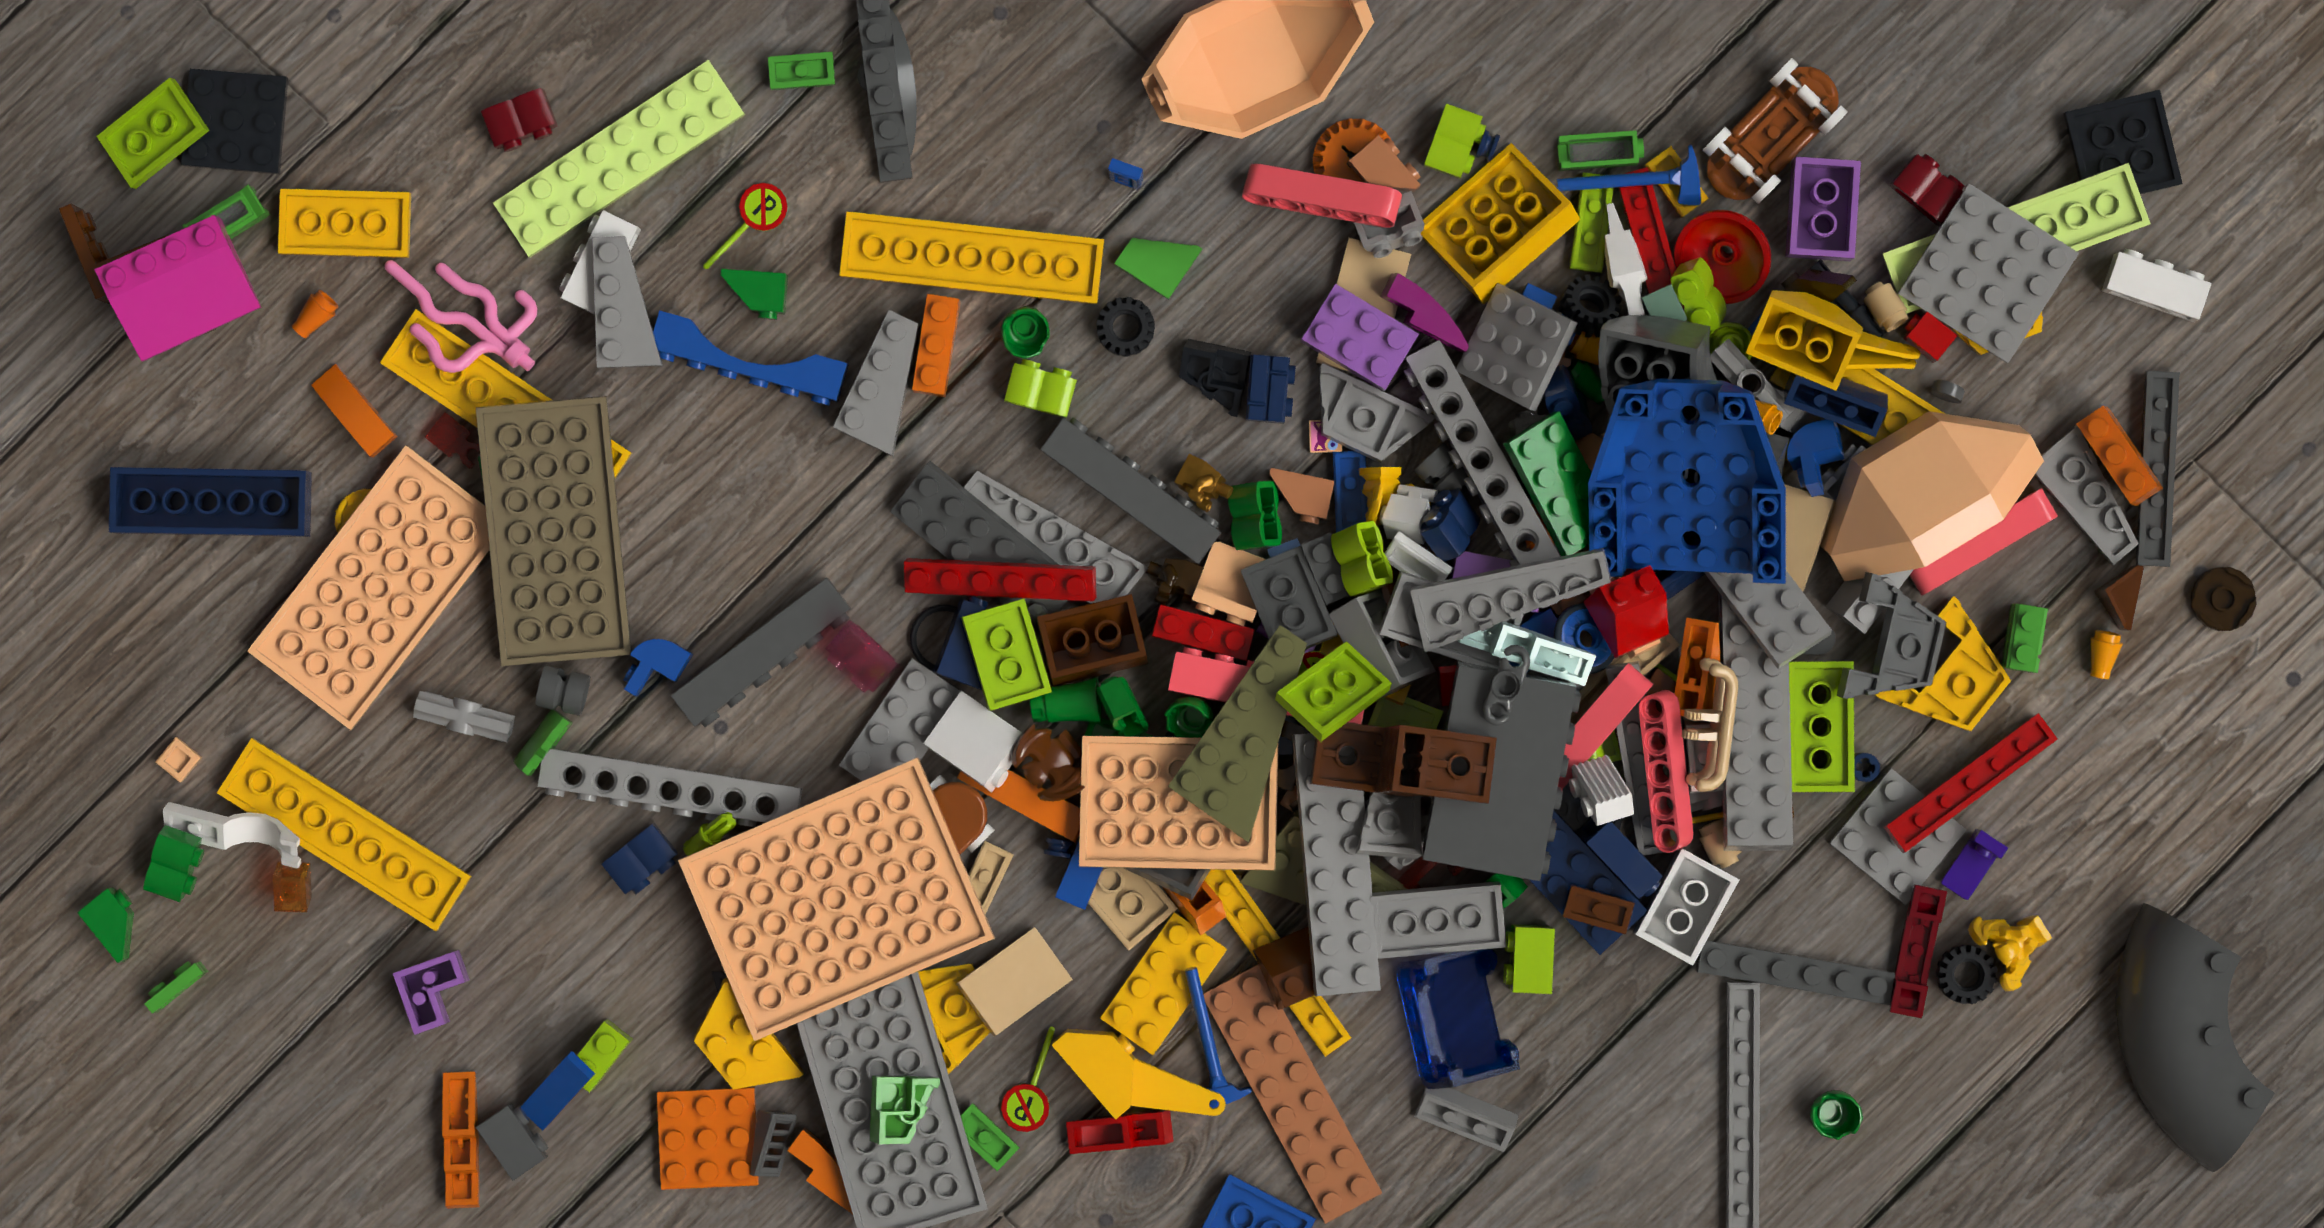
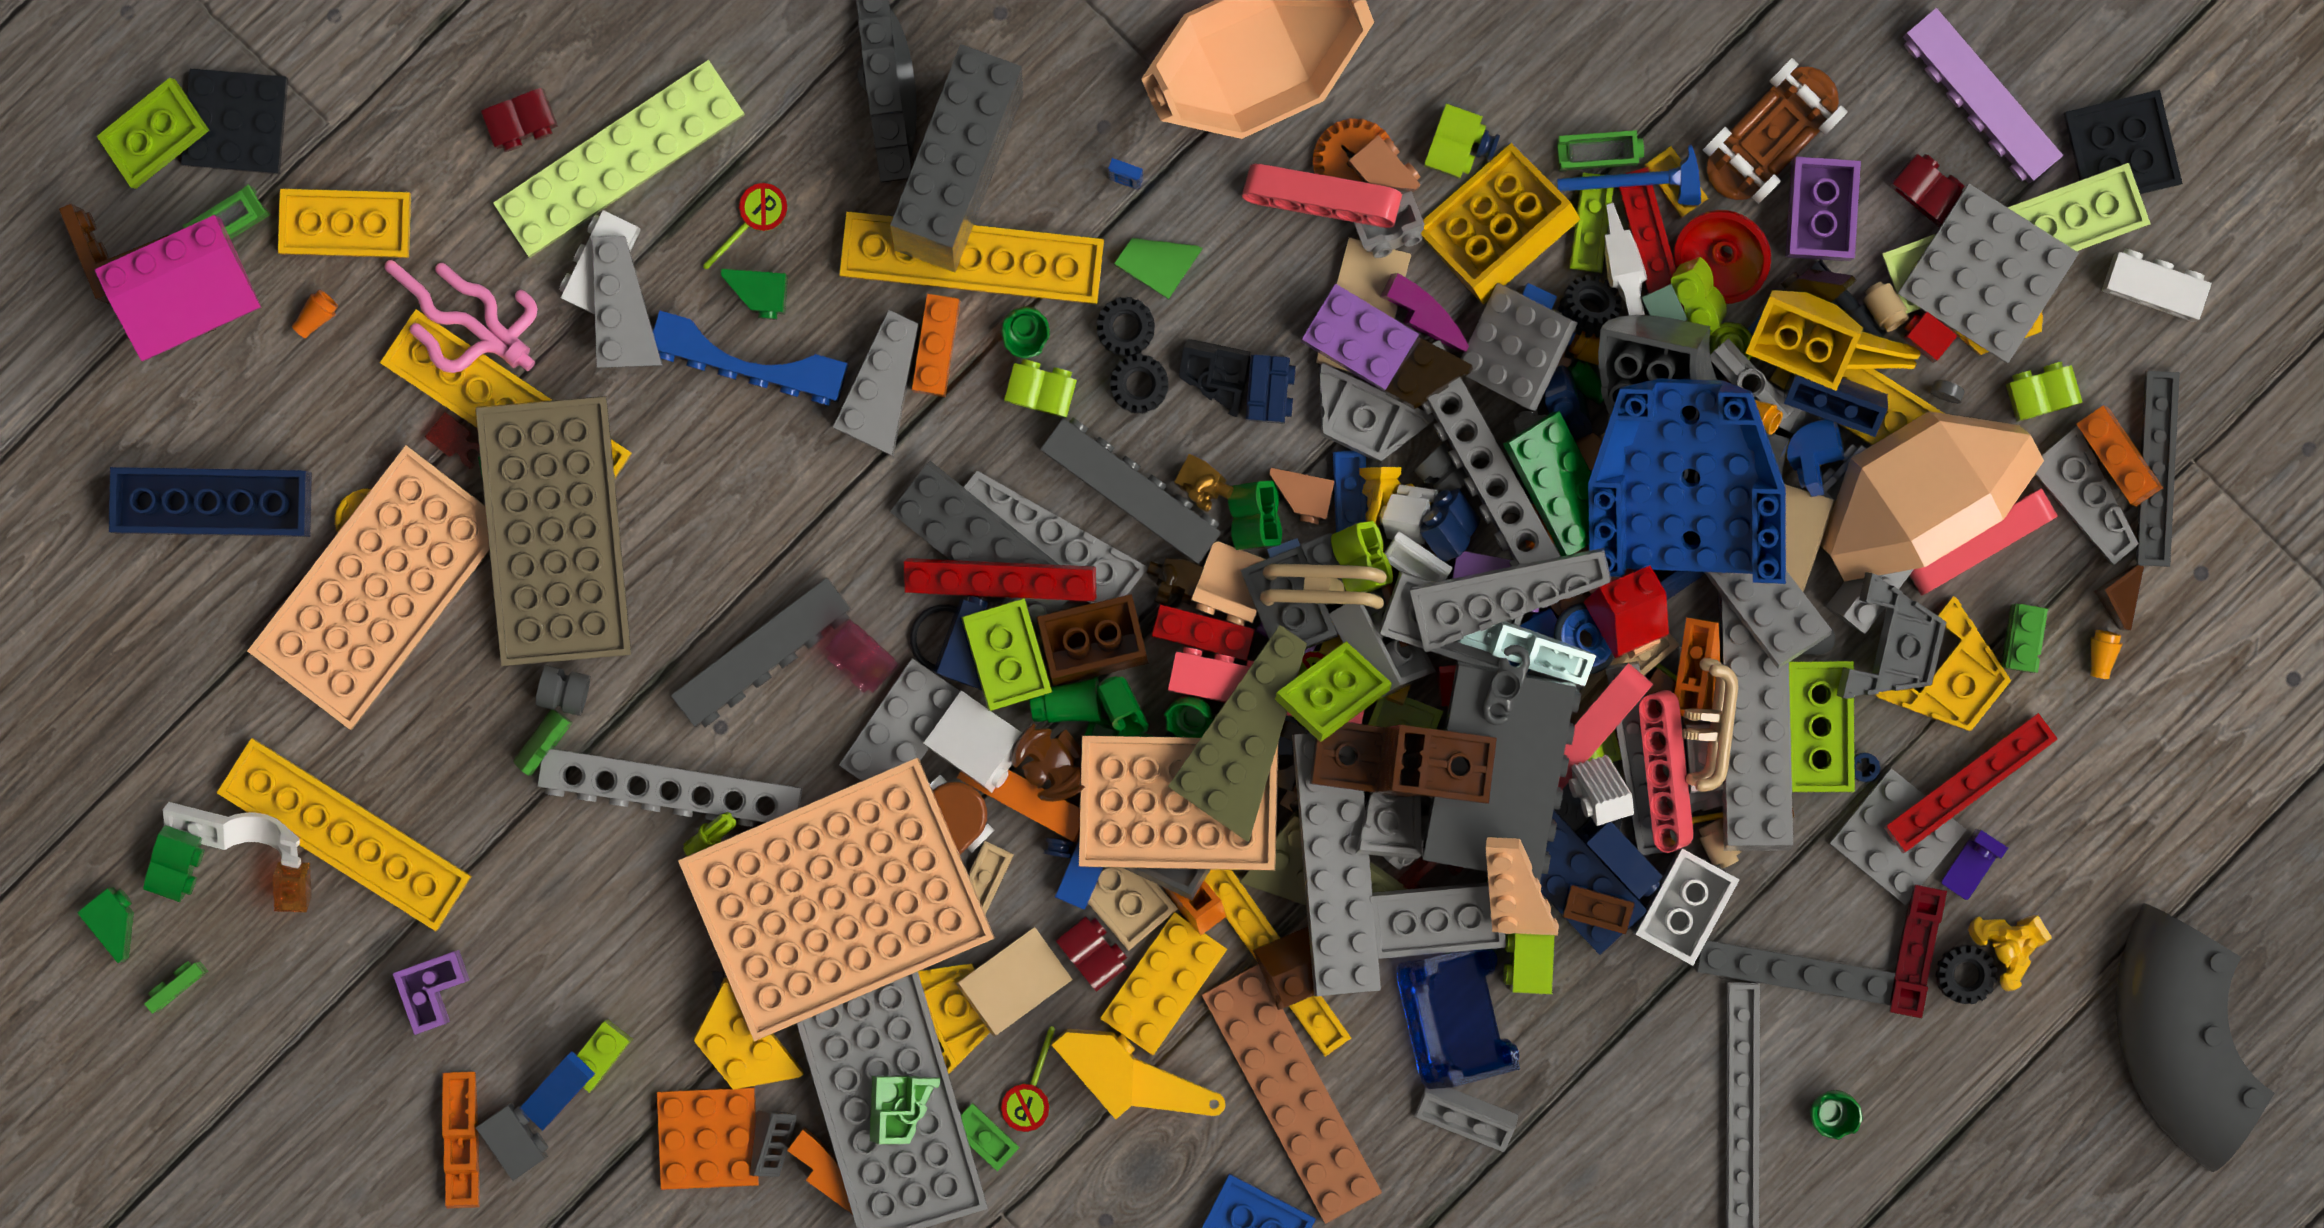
(178, 759): light nougat tile -> none
(354, 411): orange slope -> none
(463, 716): light grey piece -> none
(639, 859): dark blue brick -> none
(656, 655): blue brick -> none
(801, 71): bright green plate -> none
(957, 158): none -> dark grey brick
(1092, 953): none -> dark red brick
(1123, 1133): red slope -> none
(1125, 369): none -> black tyre
(1217, 1080): blue piece -> none
(1319, 443): tile -> none
(1322, 584): none -> tan piece
(1425, 373): none -> dark brown wing
(1515, 892): none -> light nougat wing
(1982, 96): none -> lavender brick
(2043, 392): none -> lime brick
(2223, 599): dark brown tile -> none

